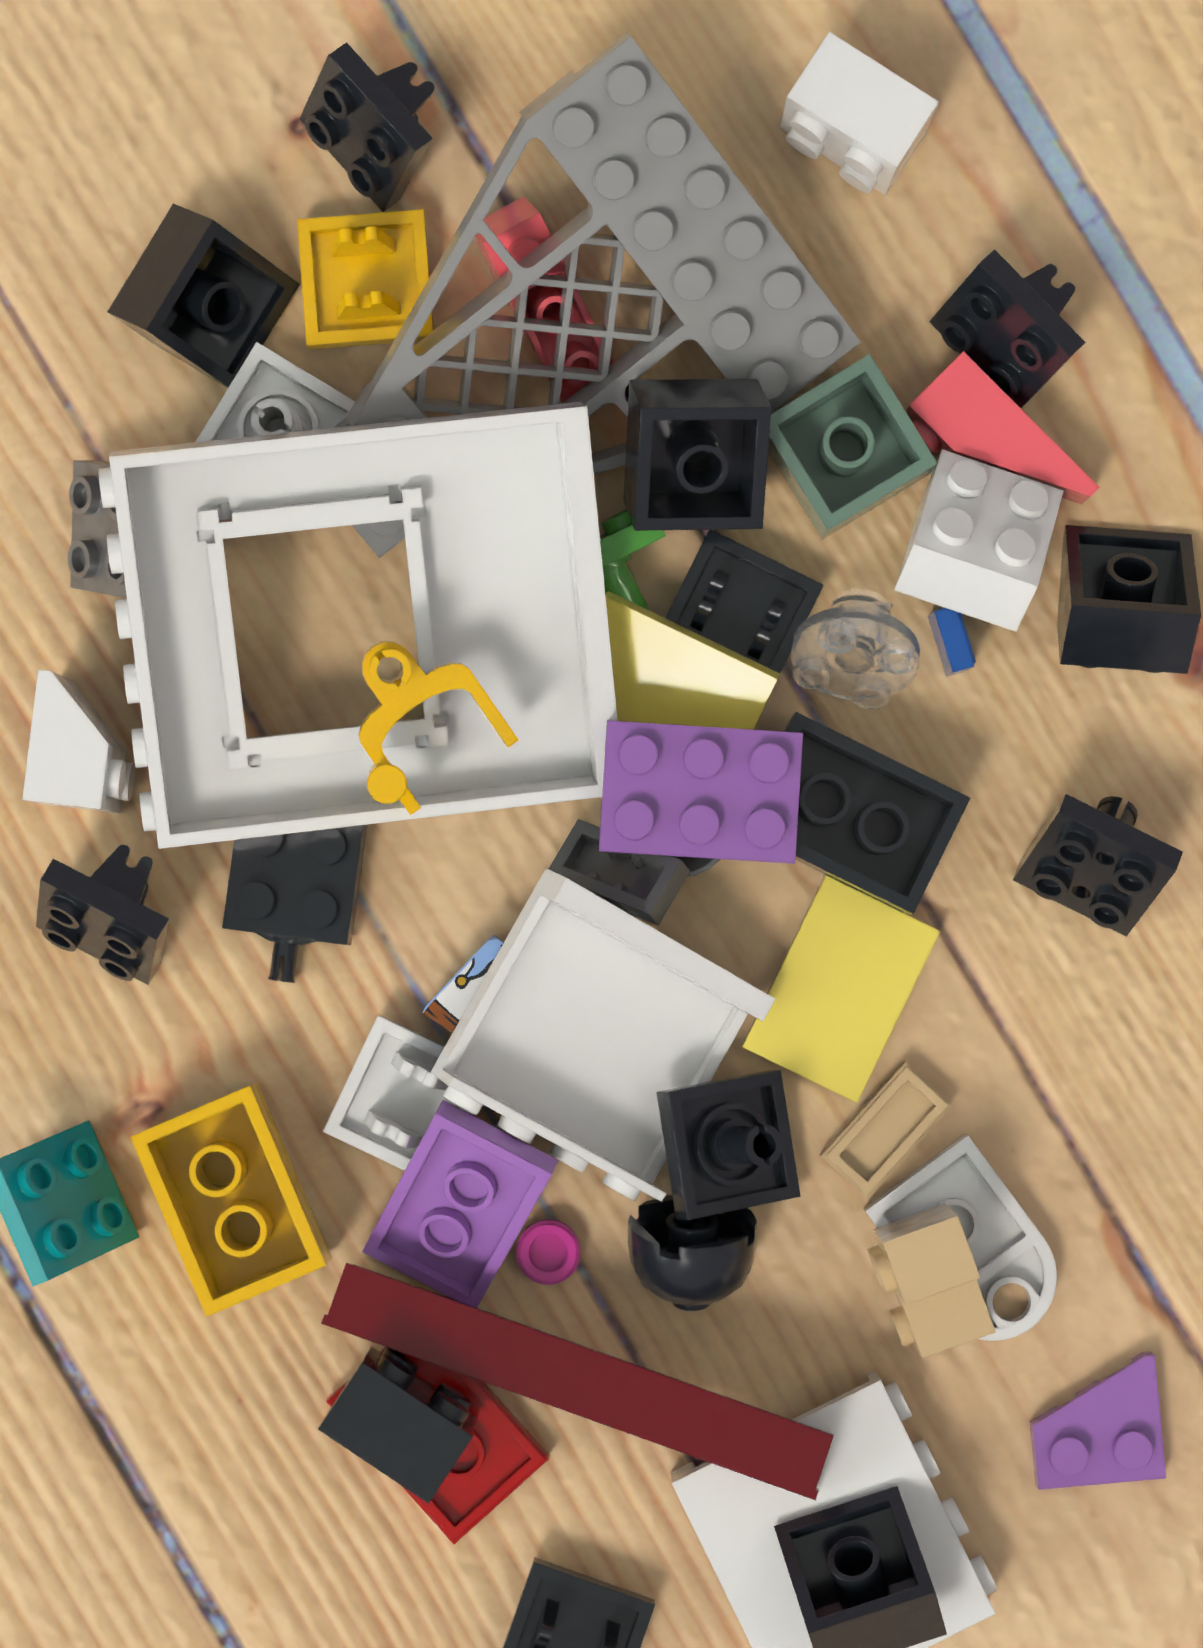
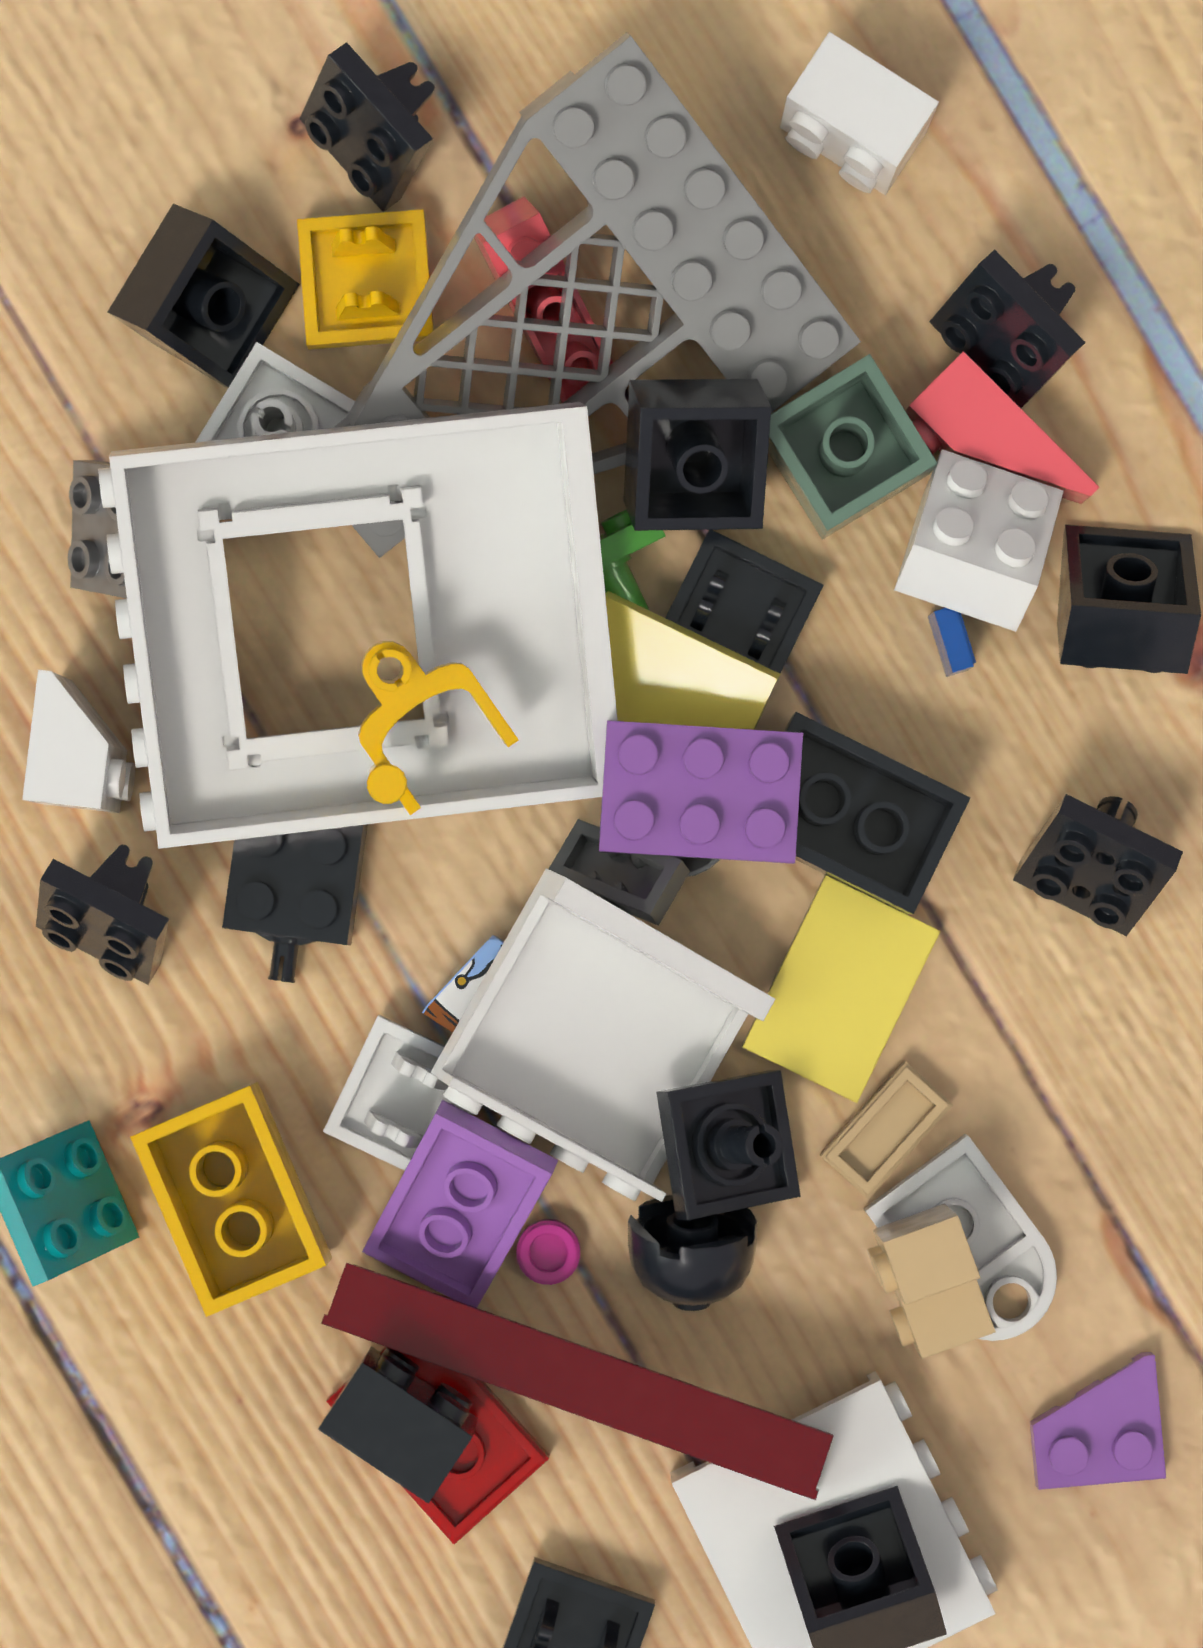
(856, 650): clear plate -> none

